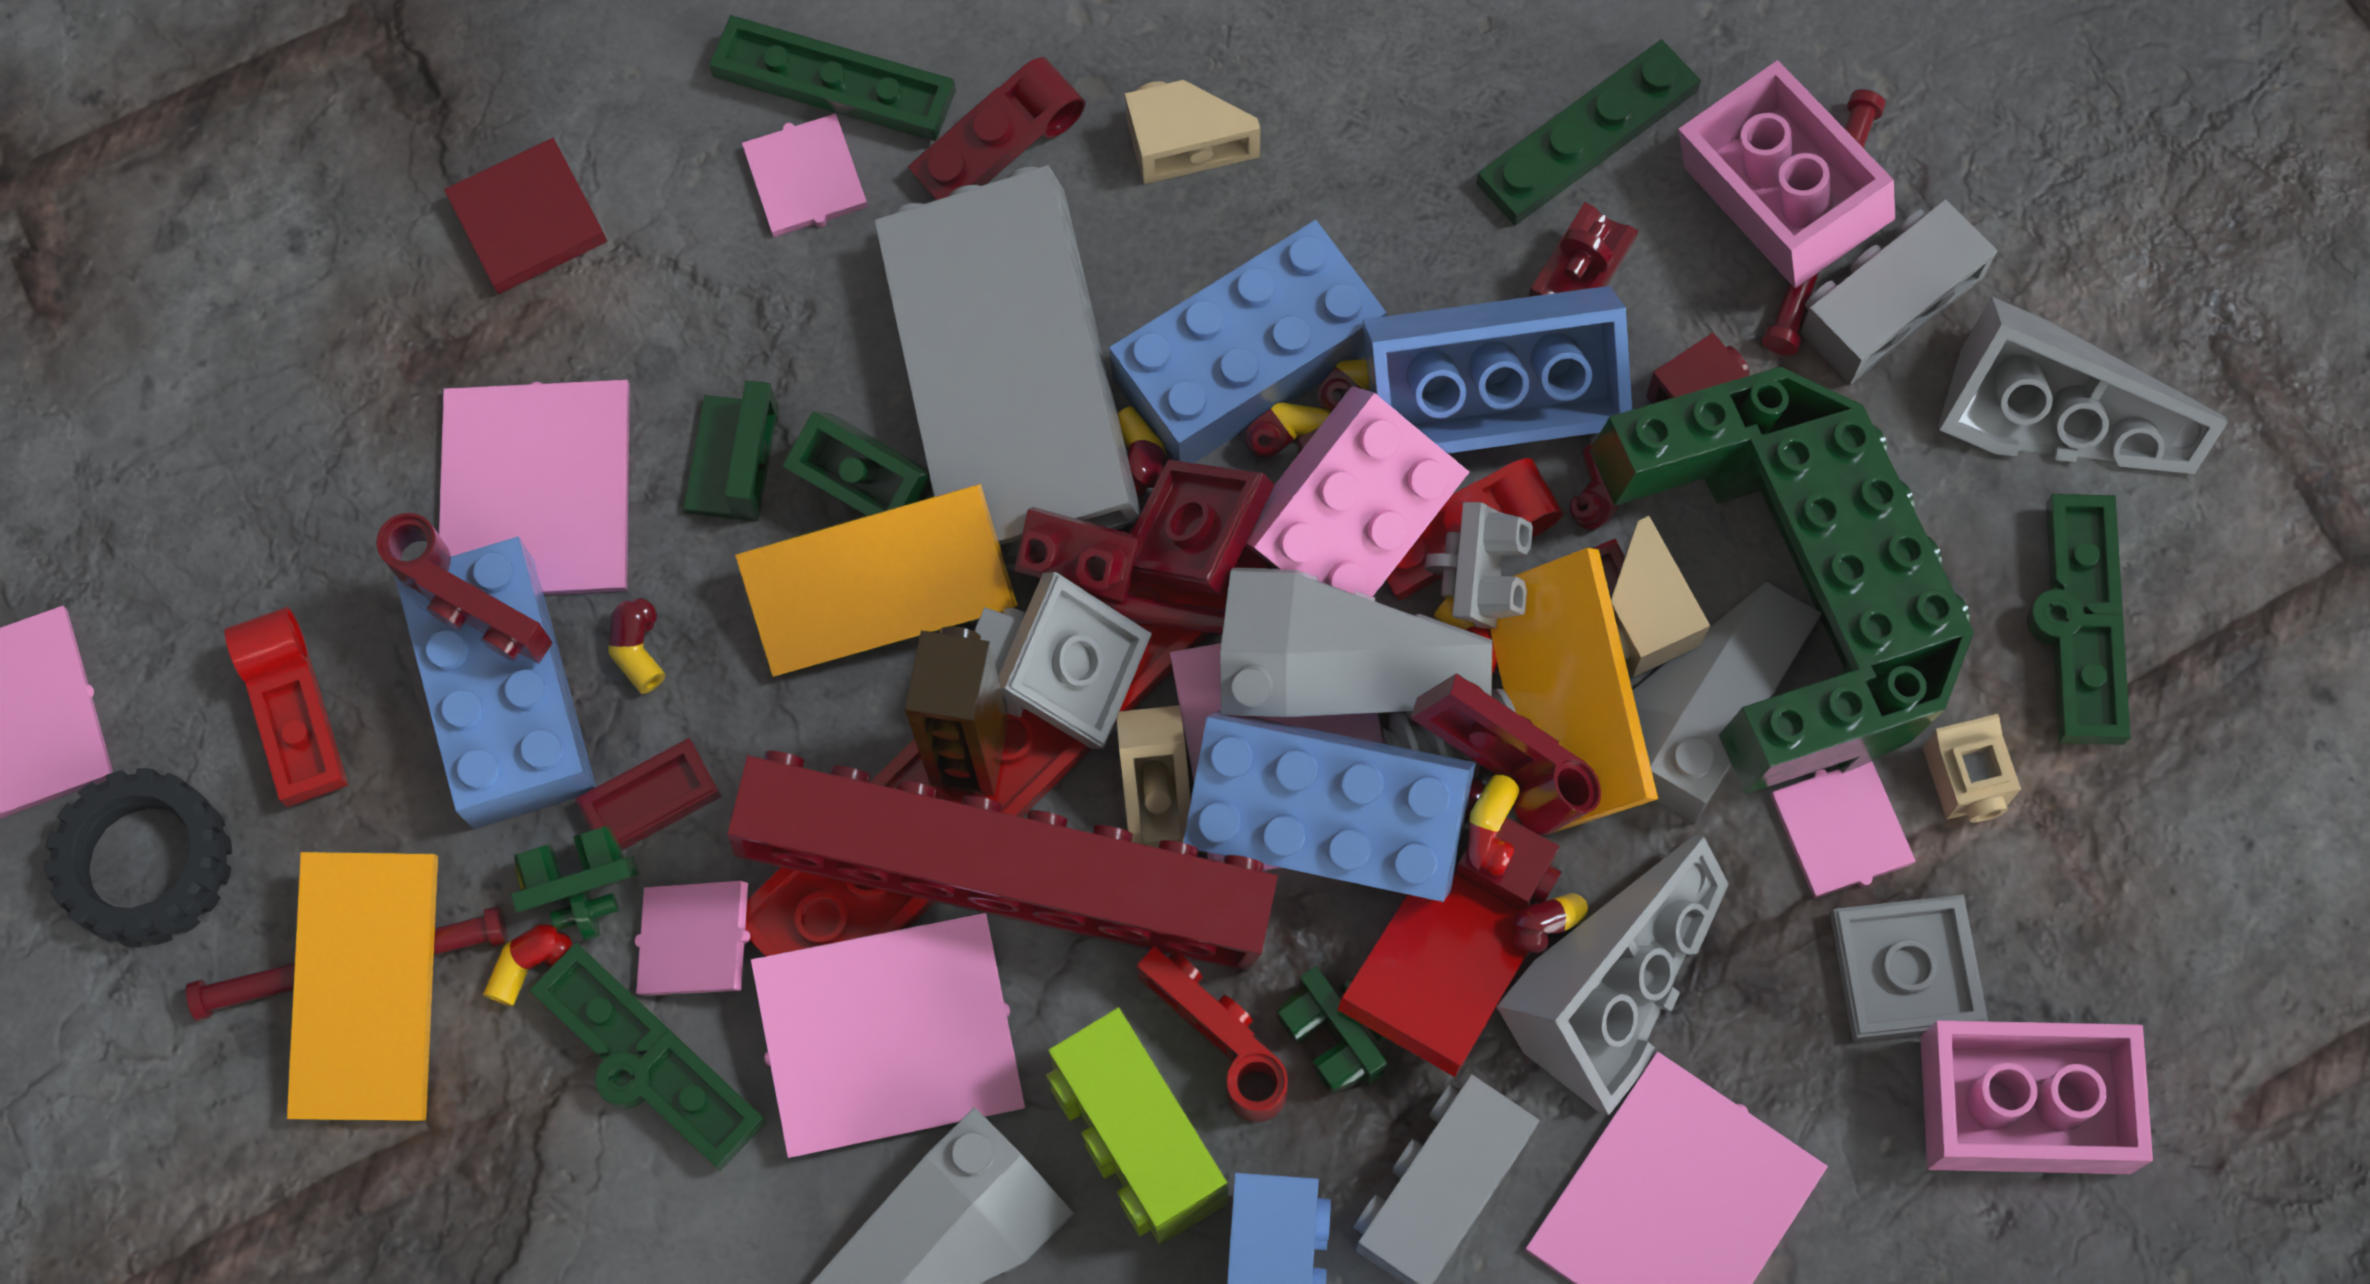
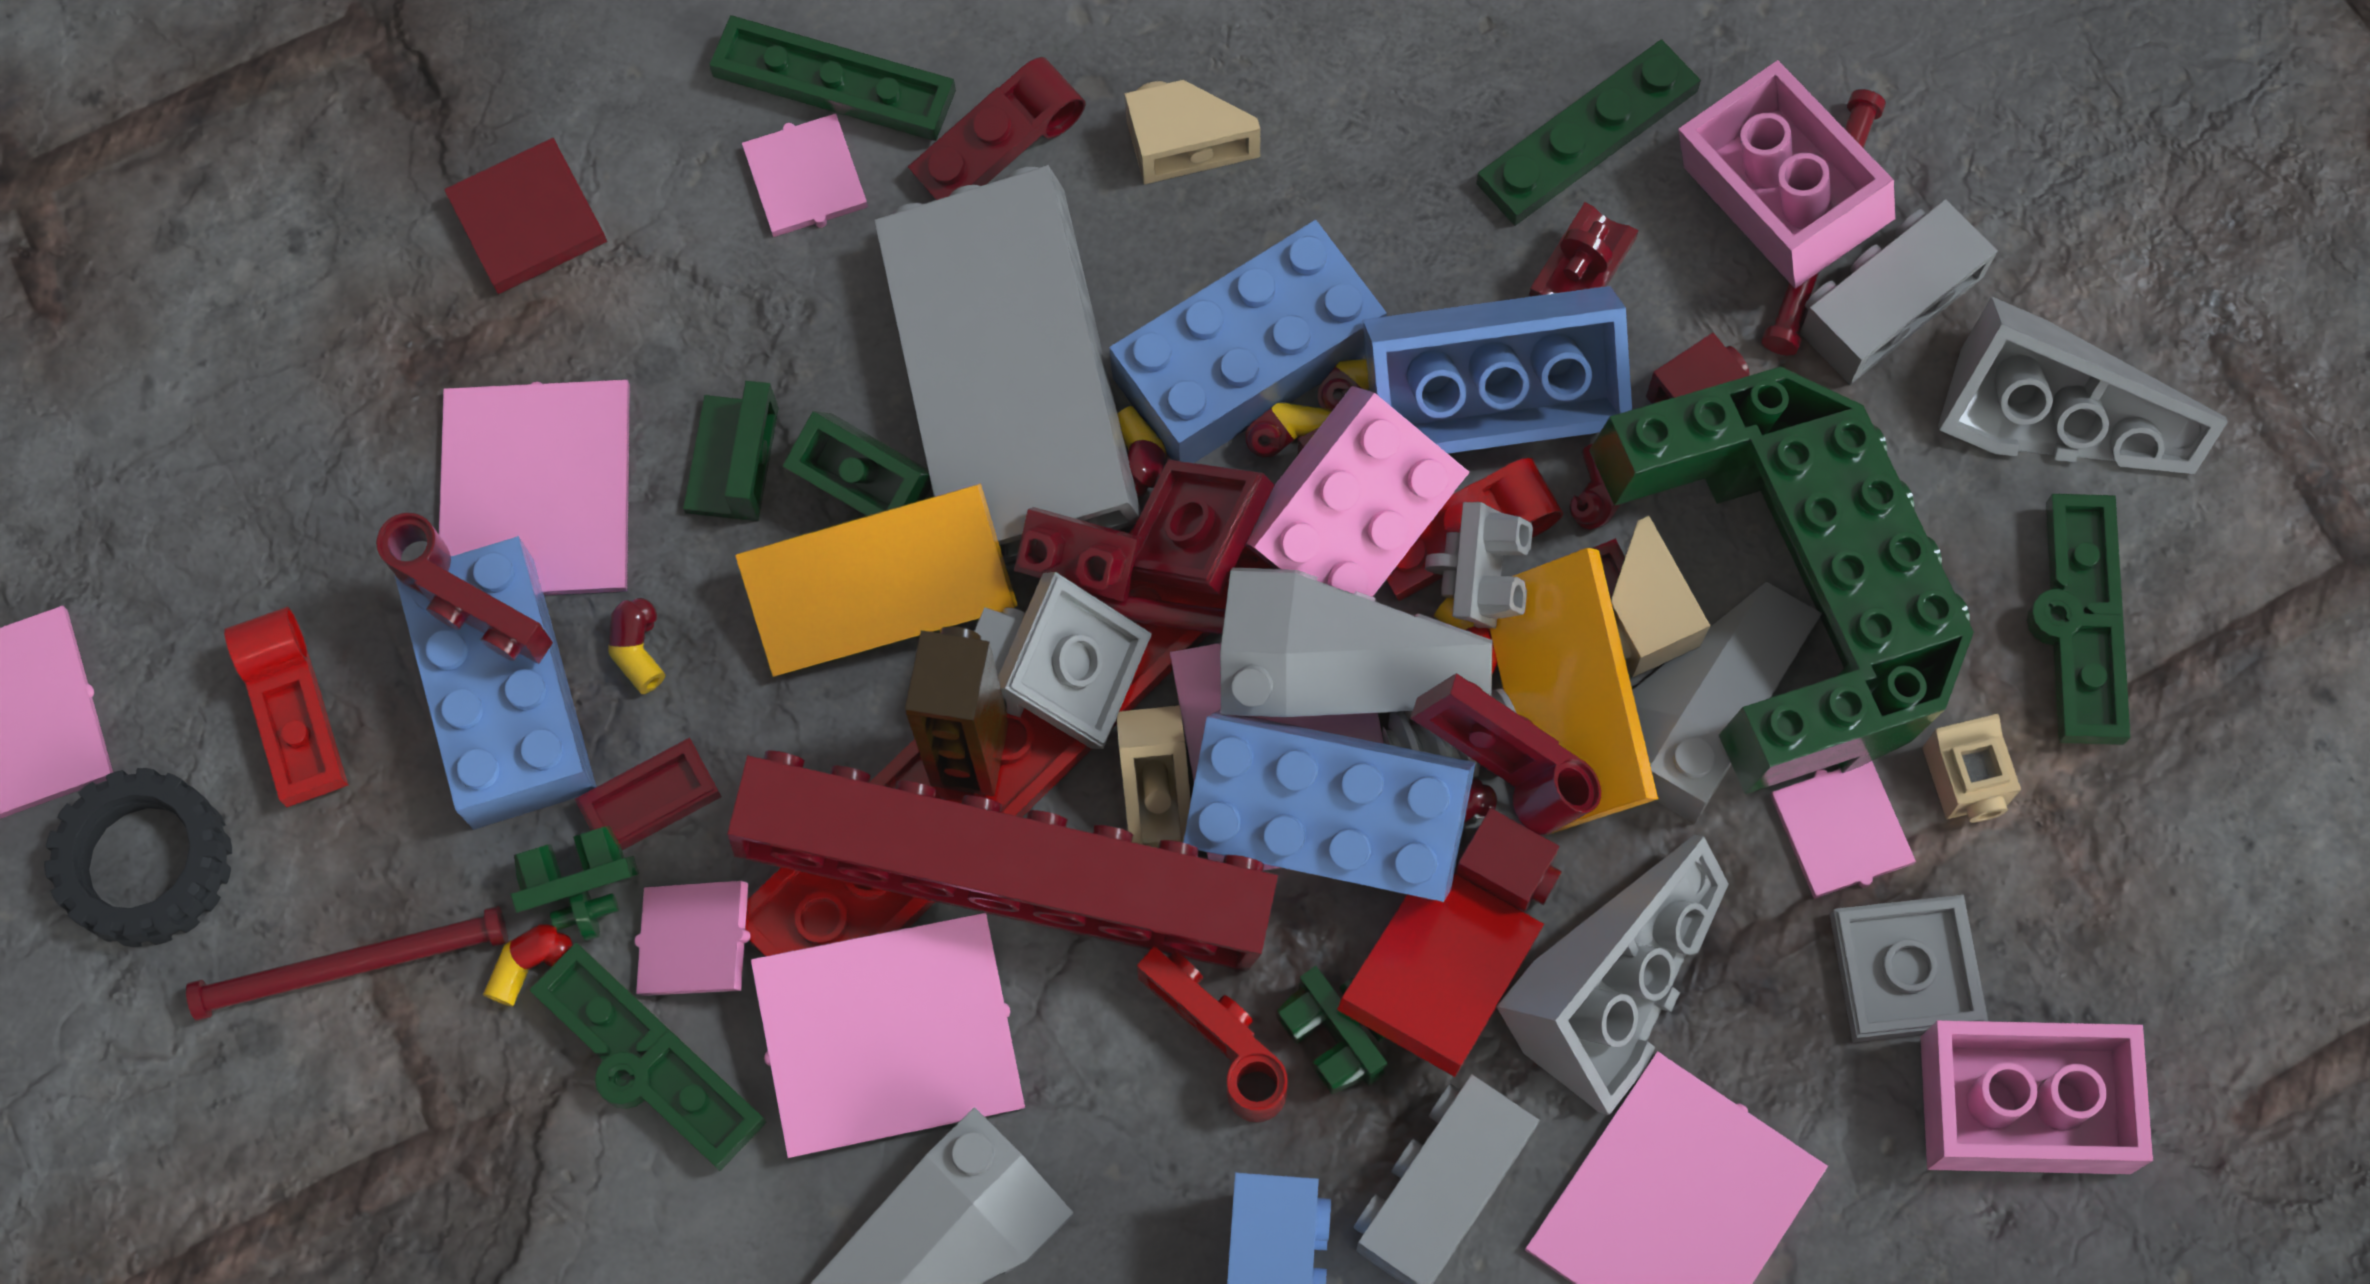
(362, 986): light orange tile -> none
(1135, 1128): lime brick -> none
(1485, 822): arm -> none
(1547, 917): dark red arm -> none

